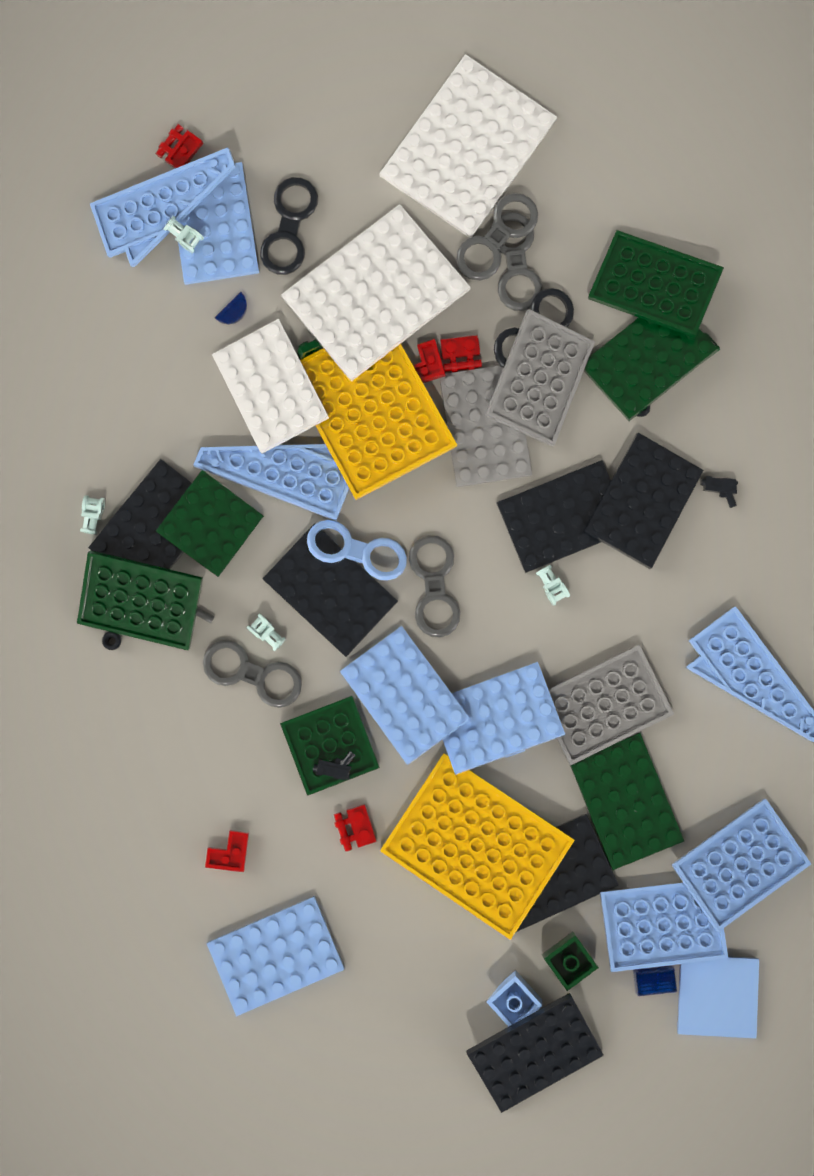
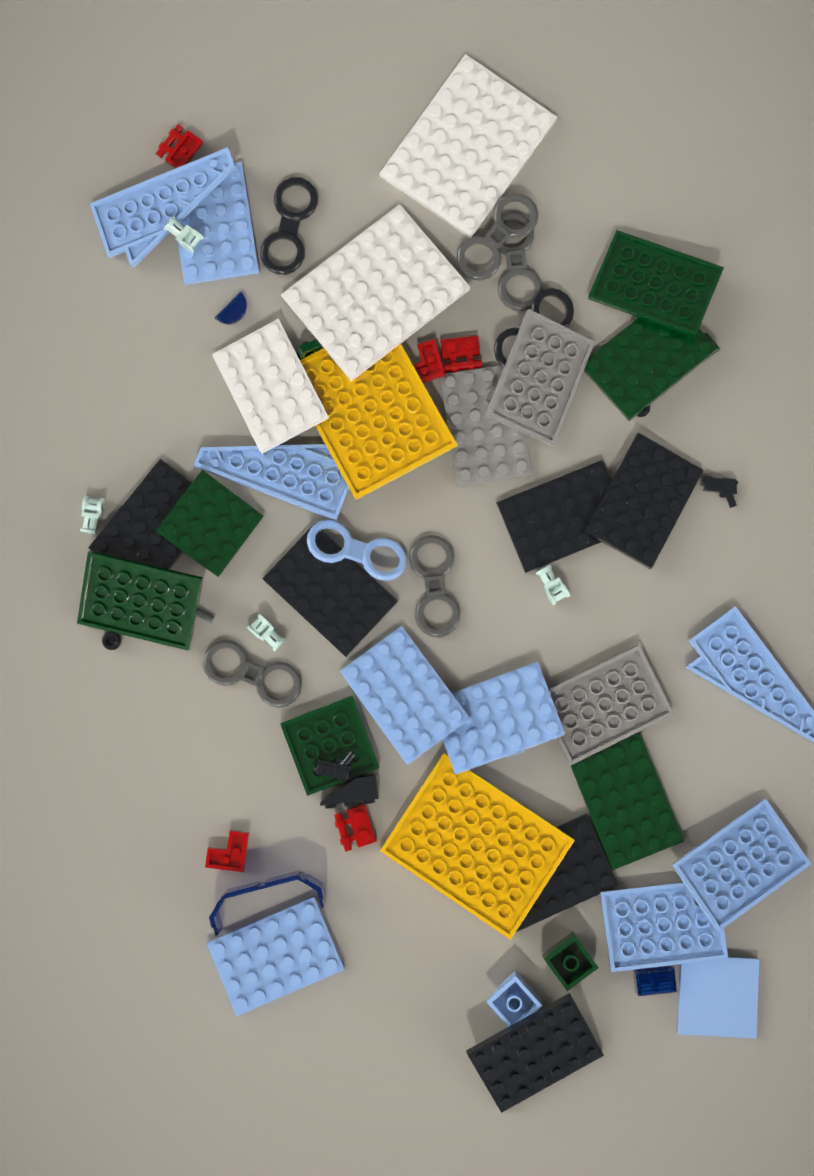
(312, 882): none -> clear blue windscreen
(359, 789): none -> black slope

